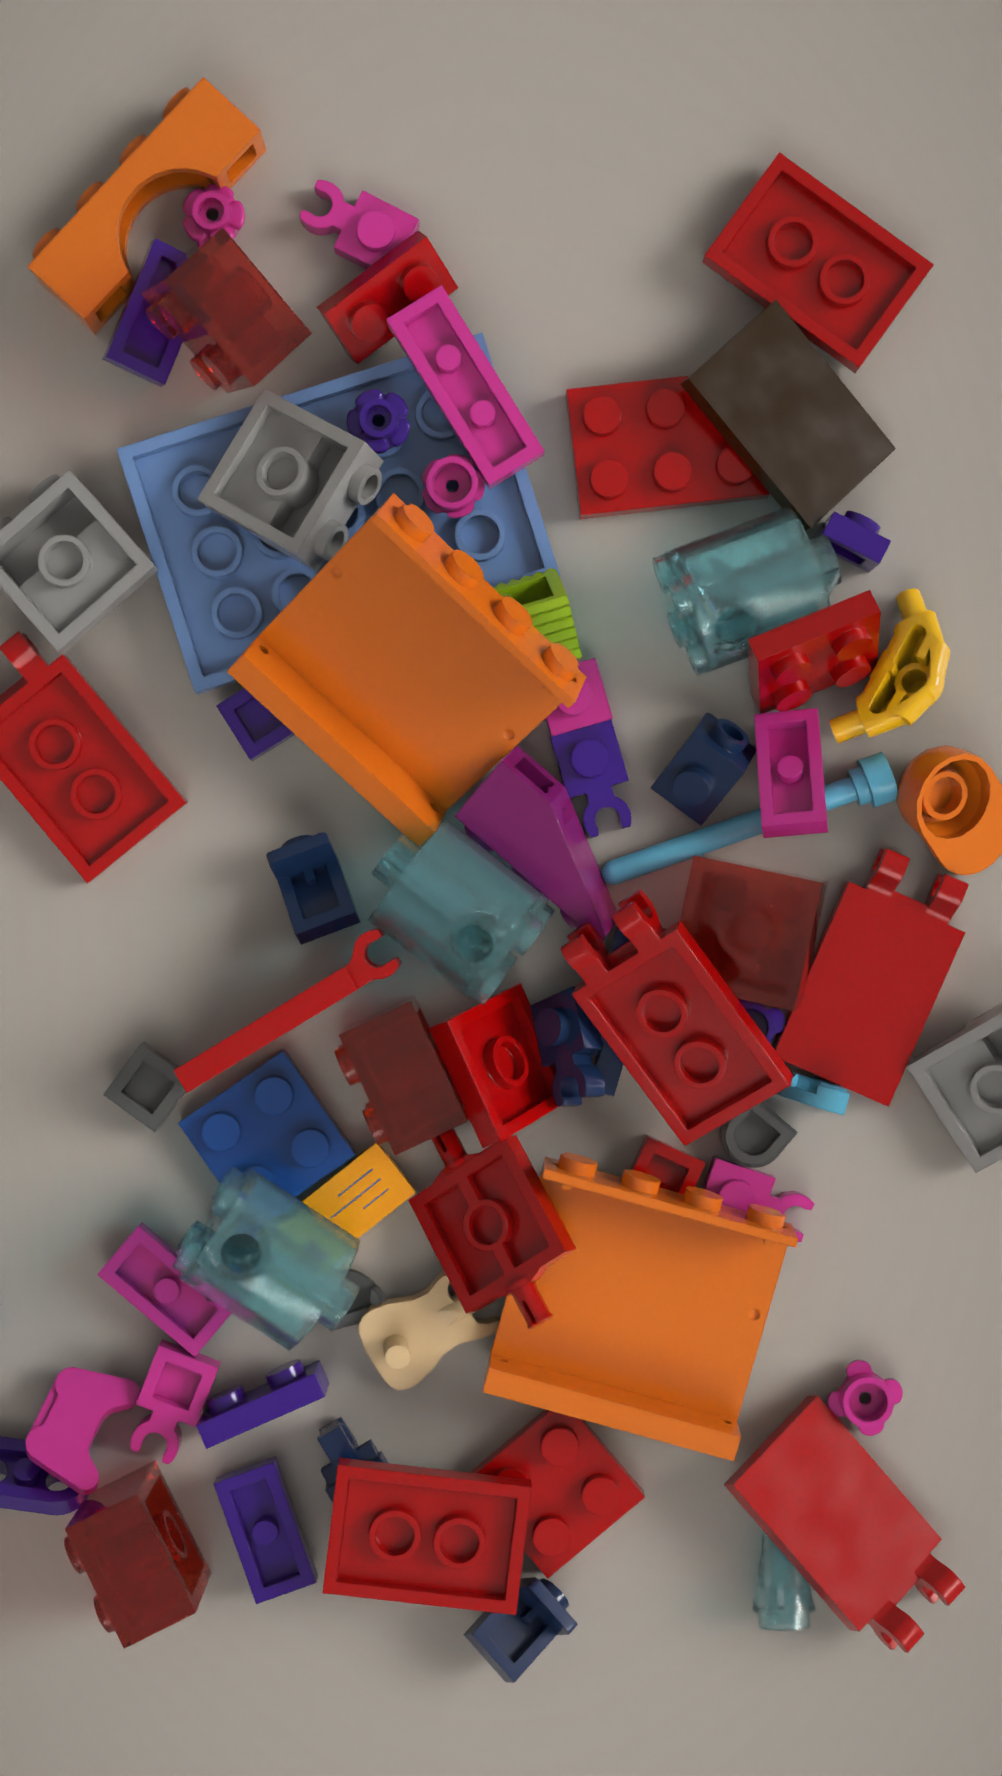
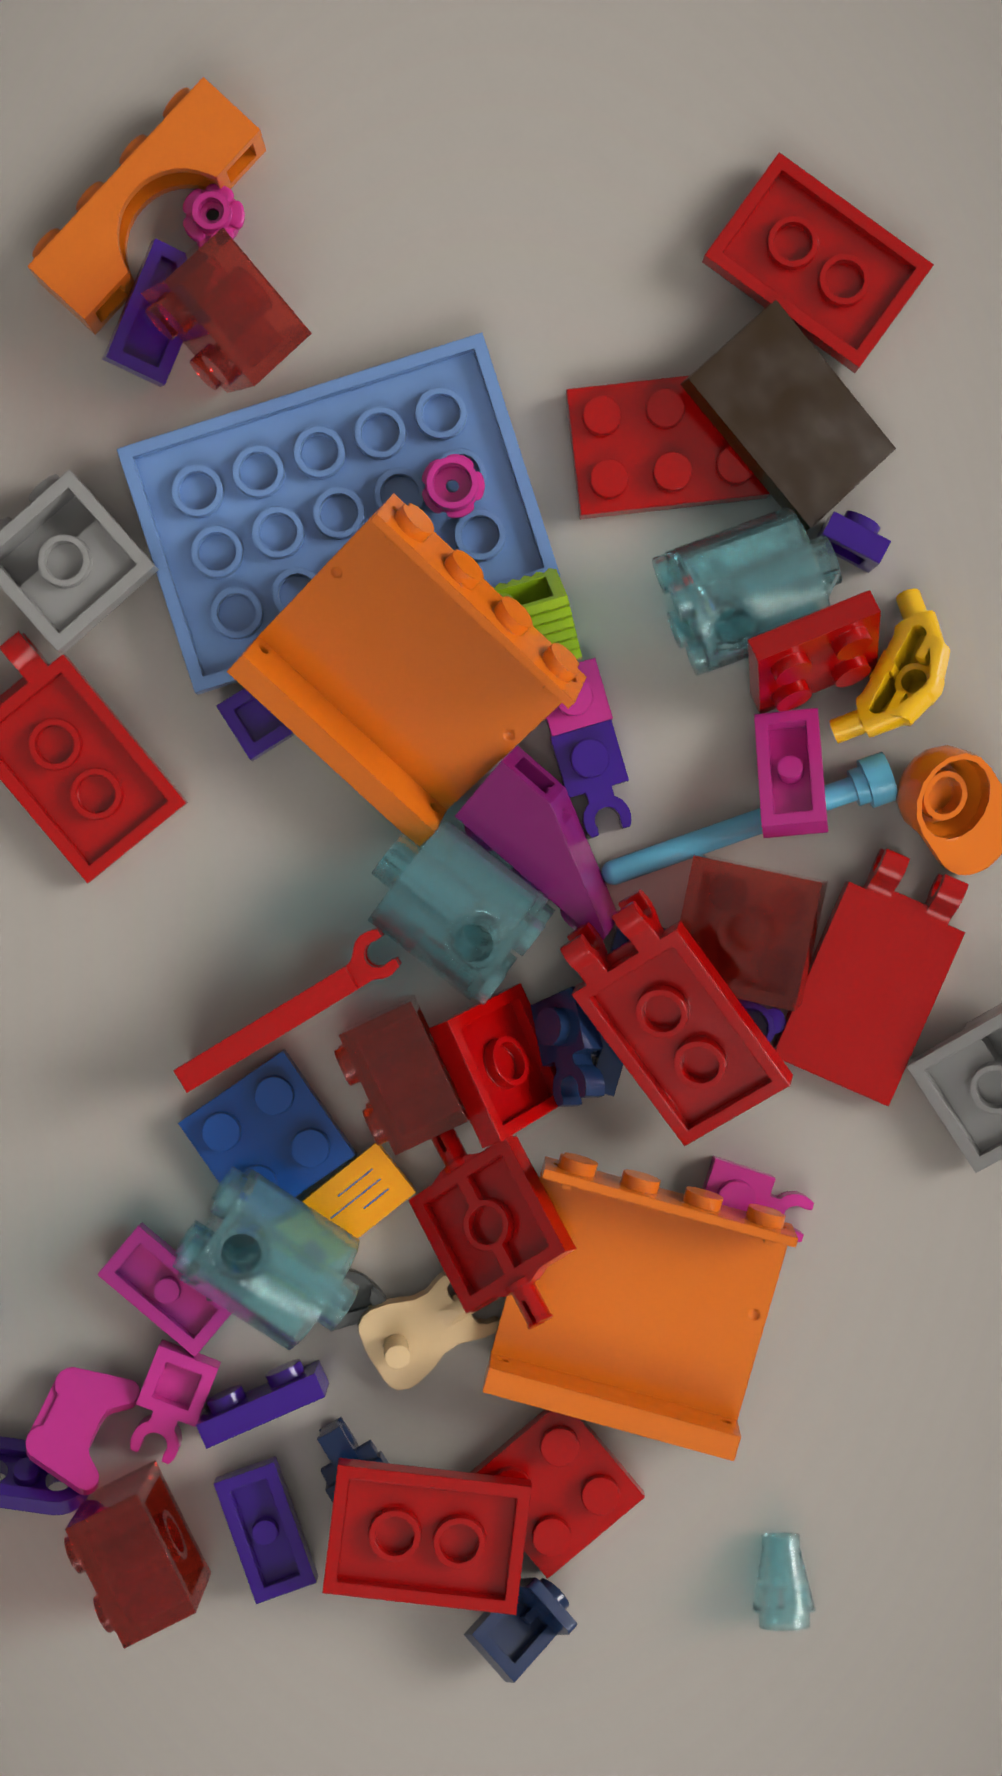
(147, 1087): dark grey plate -> none
(293, 480): light grey plate -> none
(313, 886): dark blue bracket -> none
(364, 230): dark pink plate -> none
(389, 406): dark purple plate -> none
(396, 280): red plate -> none
(465, 387): dark pink plate -> none
(669, 1164): red tile -> none
(705, 767): dark blue bracket -> none
(755, 1137): dark grey tile -> none
(817, 1093): medium azure tile -> none
(843, 1524): red tile -> none
(870, 1415): dark pink plate -> none

